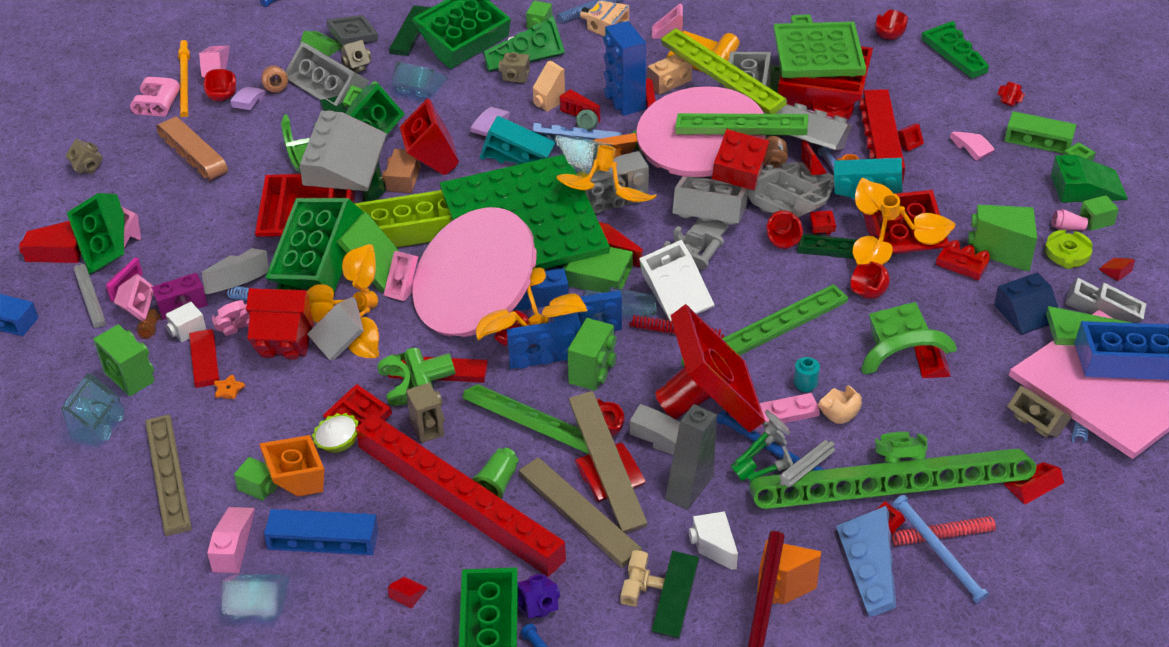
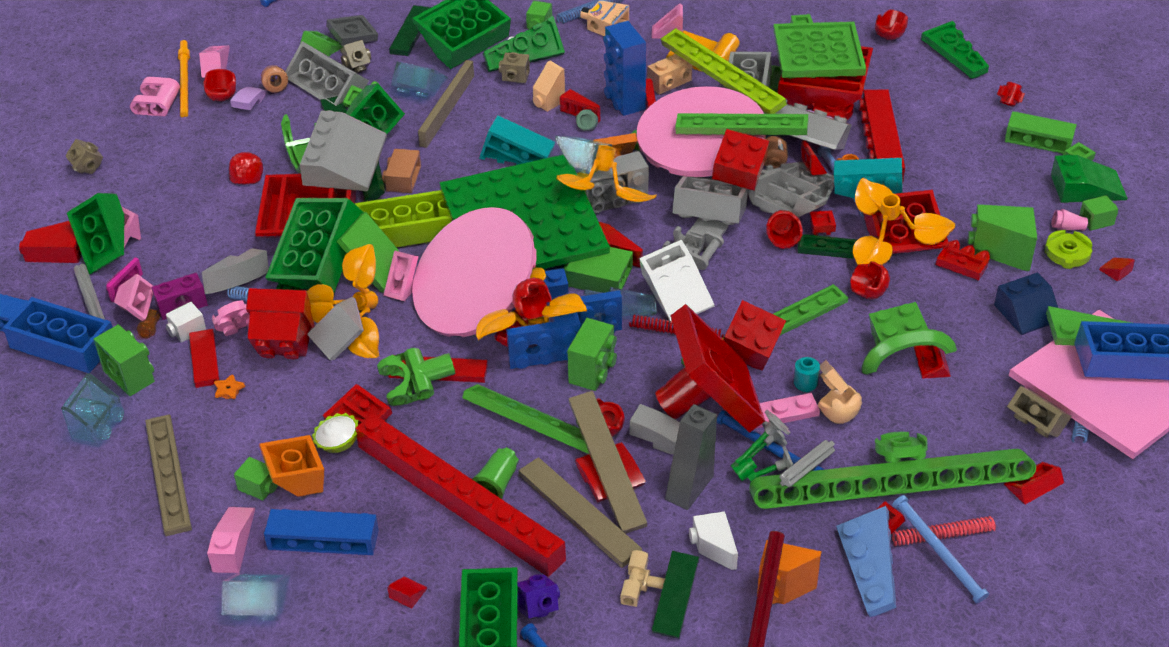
(56, 334): none -> blue brick
(193, 148): nougat beam -> none
(245, 168): none -> red hair
(425, 412): dark tan brick -> none
(428, 139): red slope -> none
(446, 104): none -> dark tan tile
(486, 119): lavender slope -> none
(531, 298): none -> red hair
(577, 132): medium blue wing -> none
(754, 334): none -> red brick
(832, 377): none -> light nougat plate
(910, 137): red tile -> none
(974, 143): bright pink slope -> none
(1106, 298): light grey slope -> none

